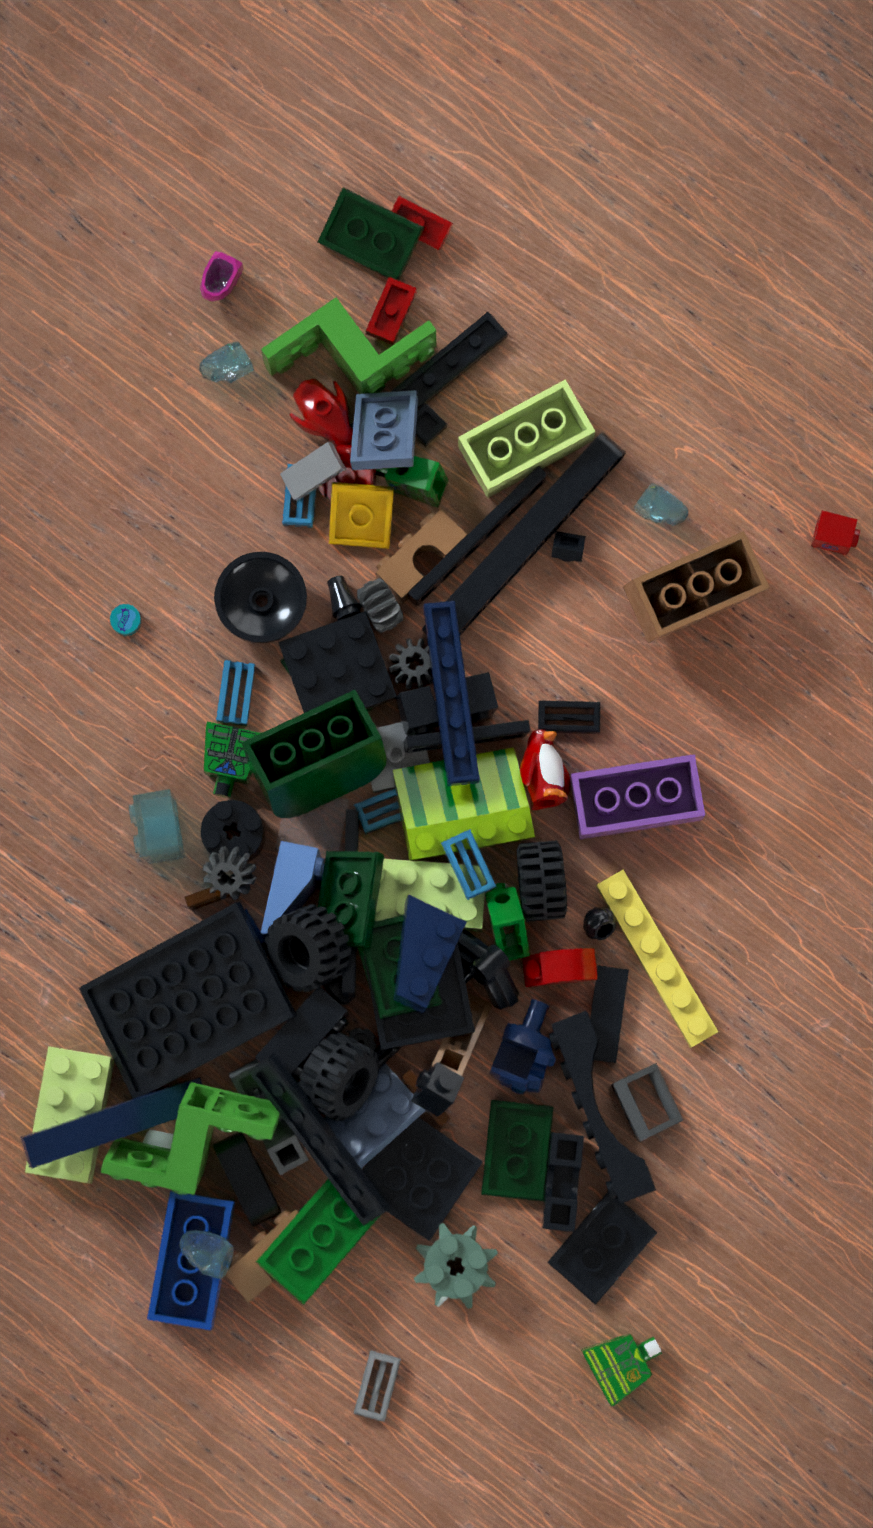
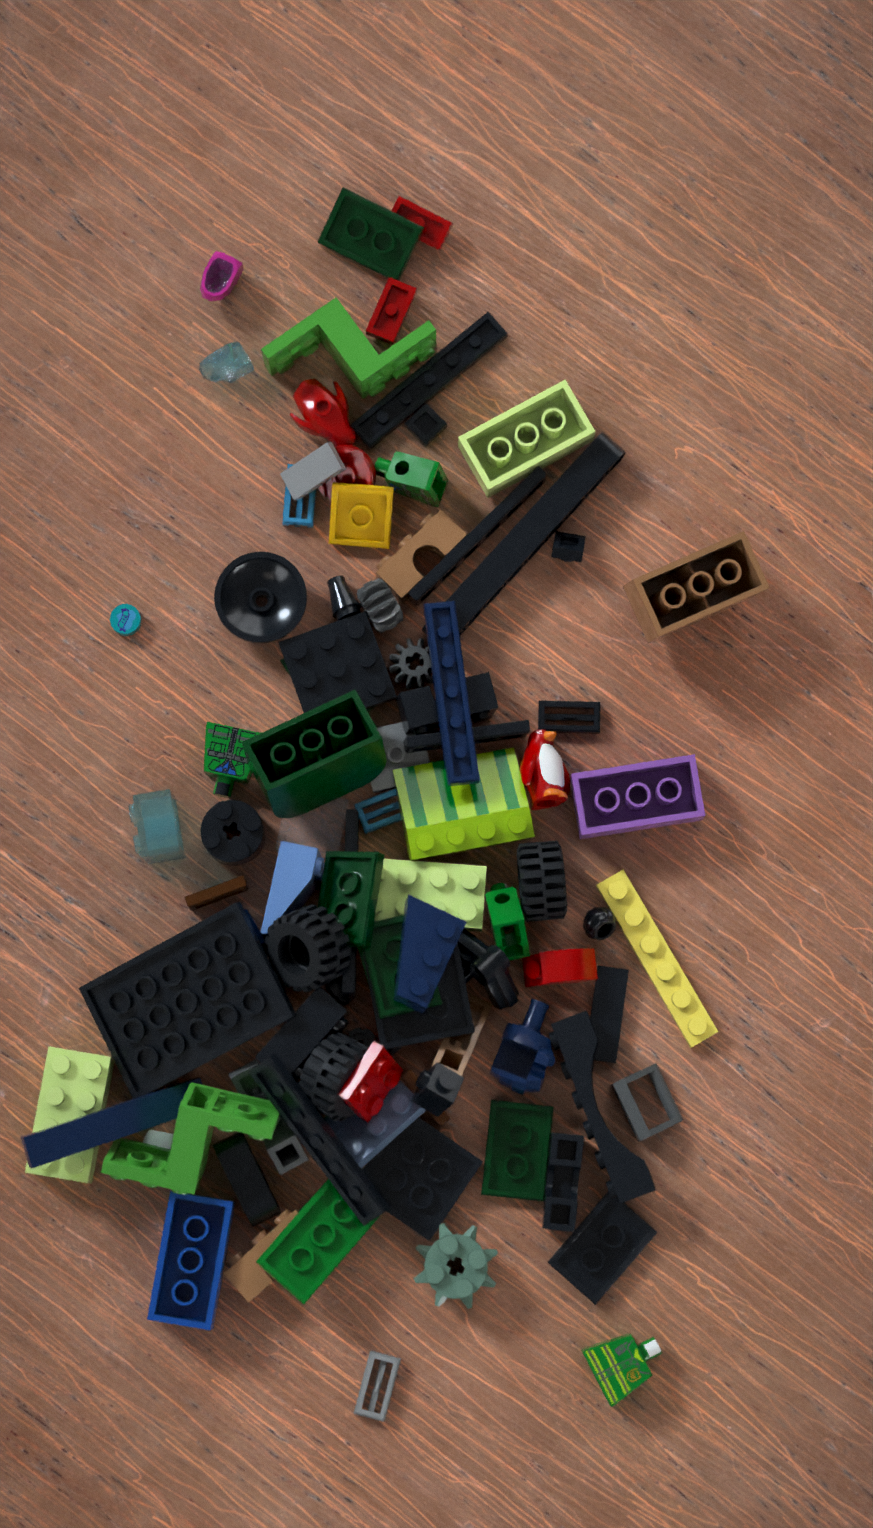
(207, 1252): clear light blue rock -> none
(237, 882): dark grey gear -> none
(239, 666): dark azure tile -> none
(371, 1082): none -> red plate
(384, 430): sand blue plate -> none
(479, 889): dark azure tile -> none
(661, 506): clear light blue rock -> none
(835, 533): red brick -> none

